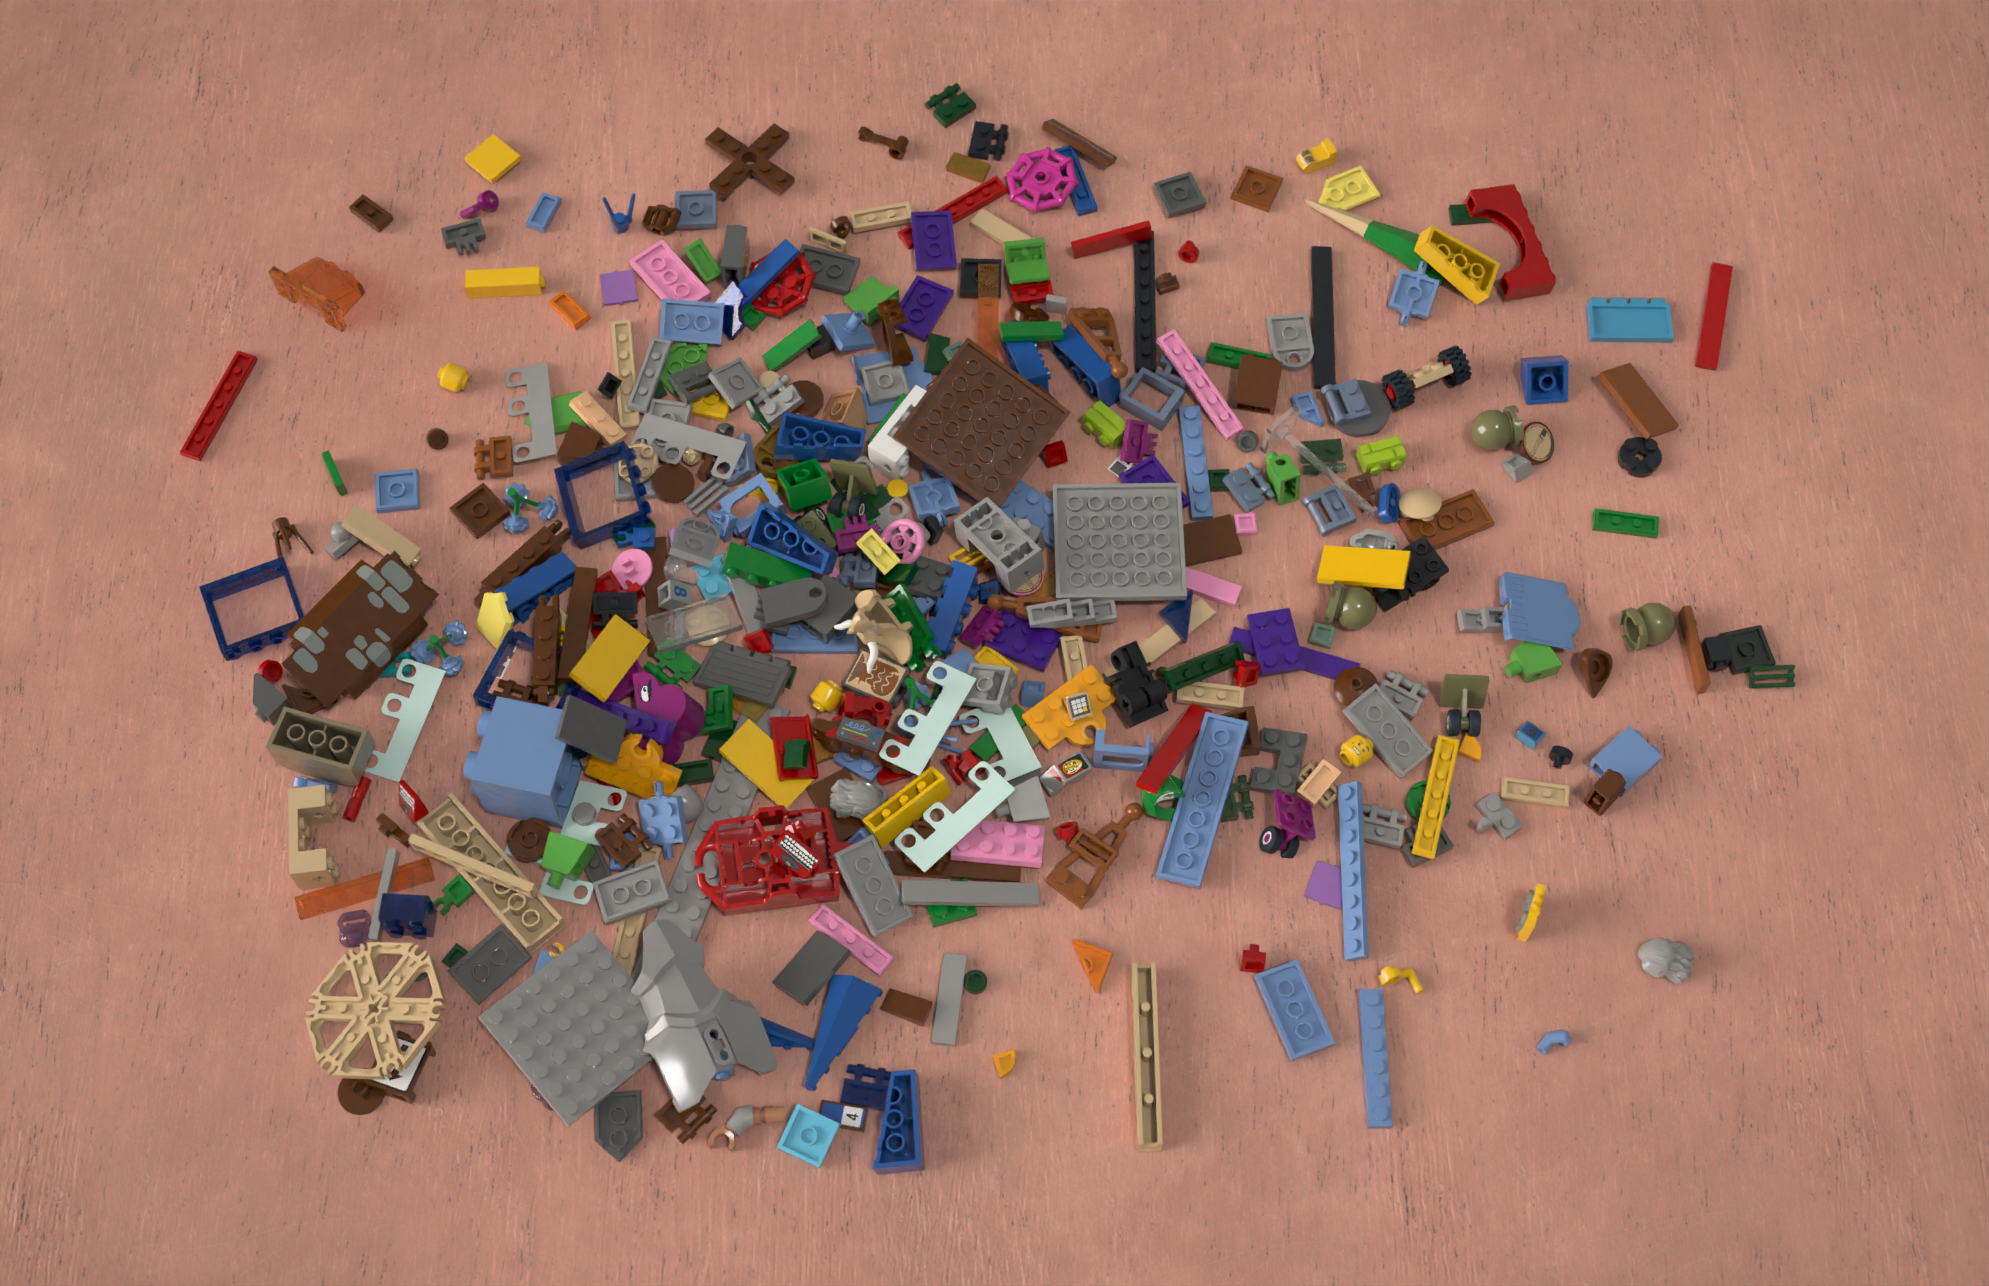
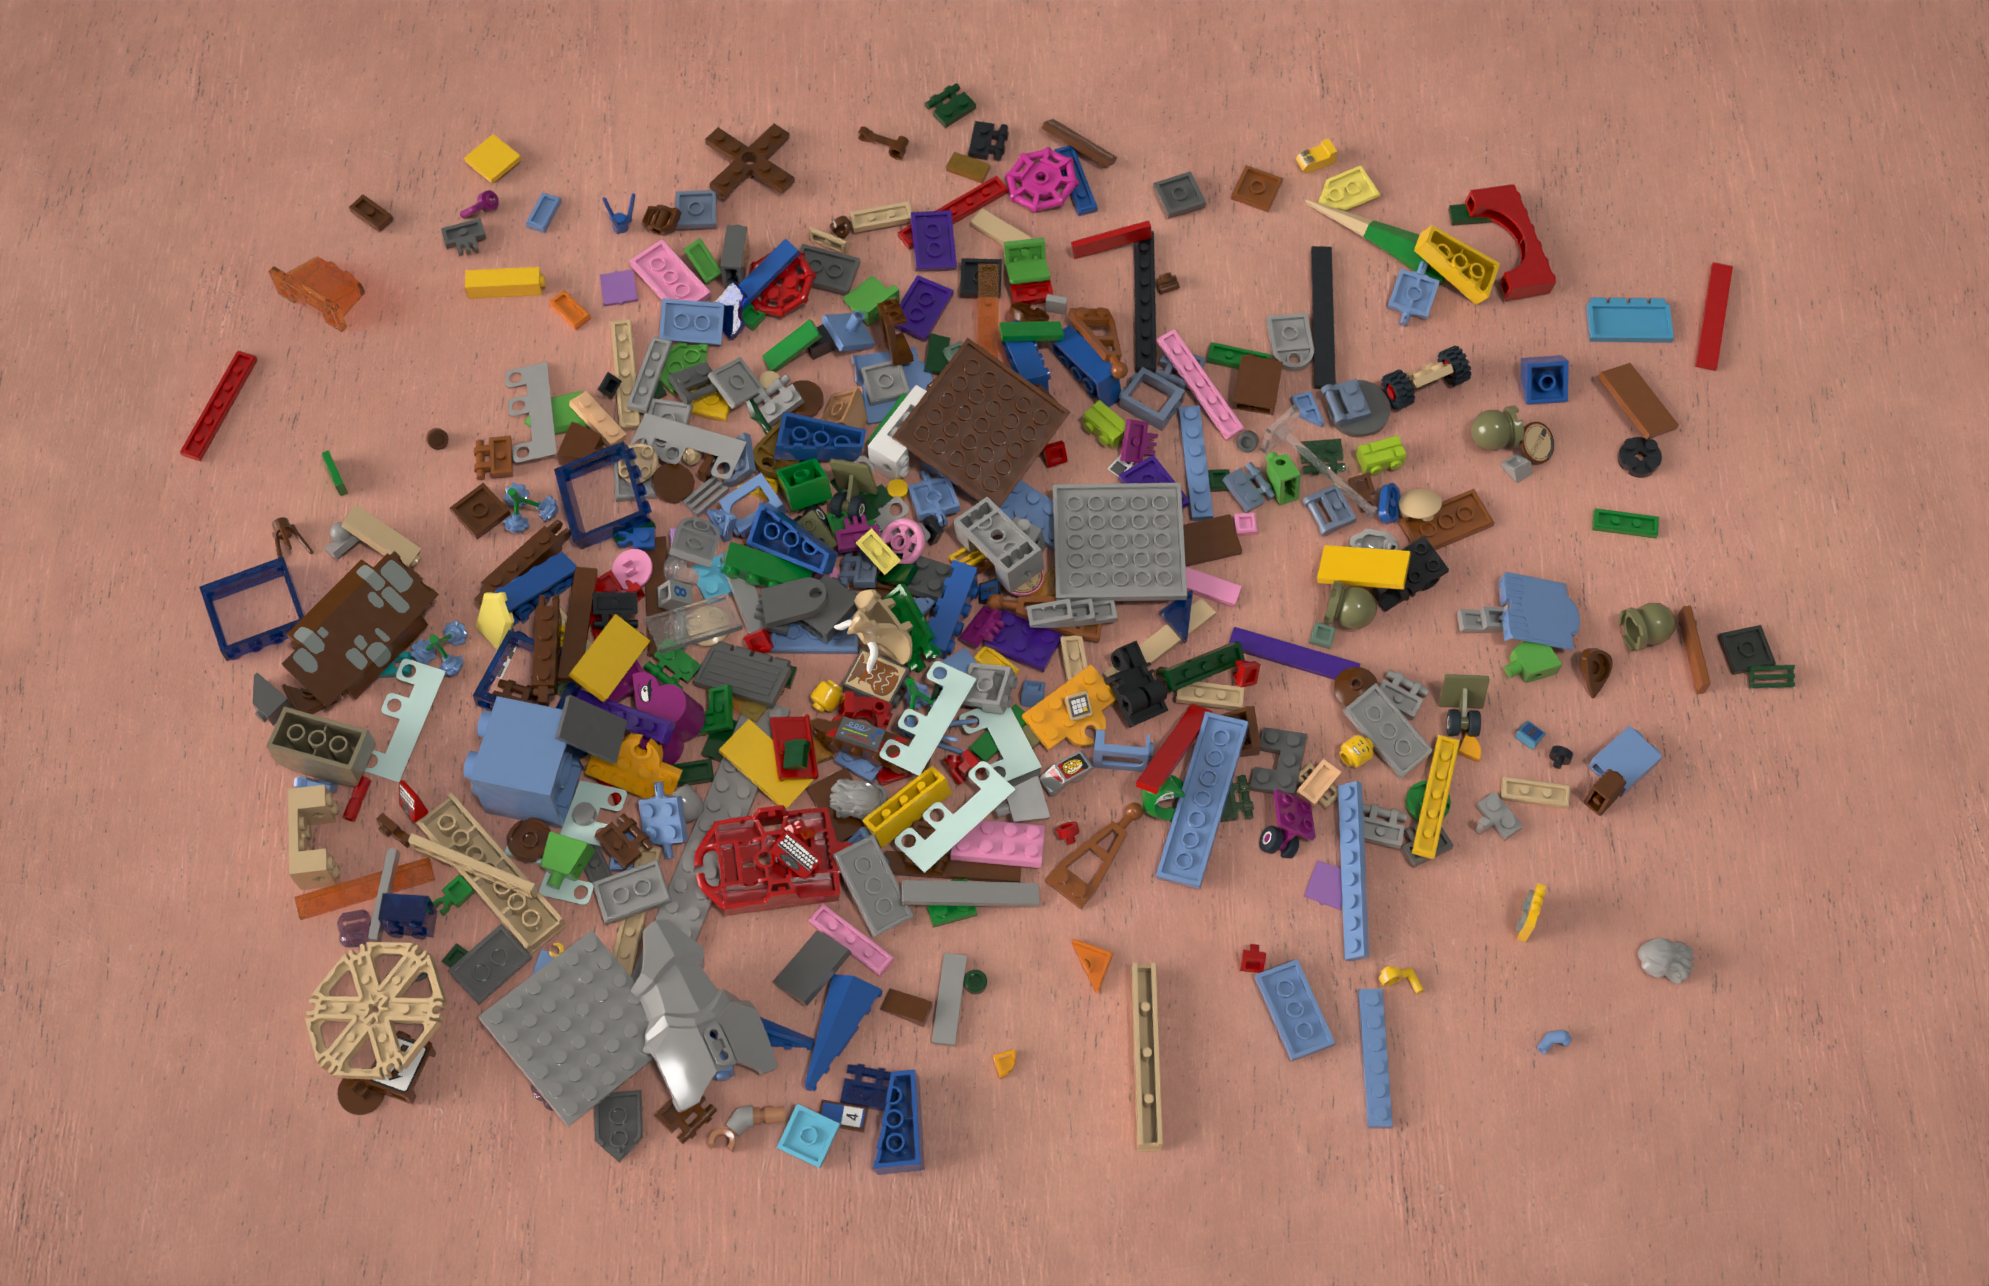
(270, 670): red tile -> none
(397, 491): medium blue tile -> none
(453, 377): yellow head -> none
(725, 429): dark grey hinge -> none
(1109, 860): dark orange tile -> none
(1189, 252): red tile -> none
(1275, 642): dark purple plate -> none
(1717, 653): black brick -> none

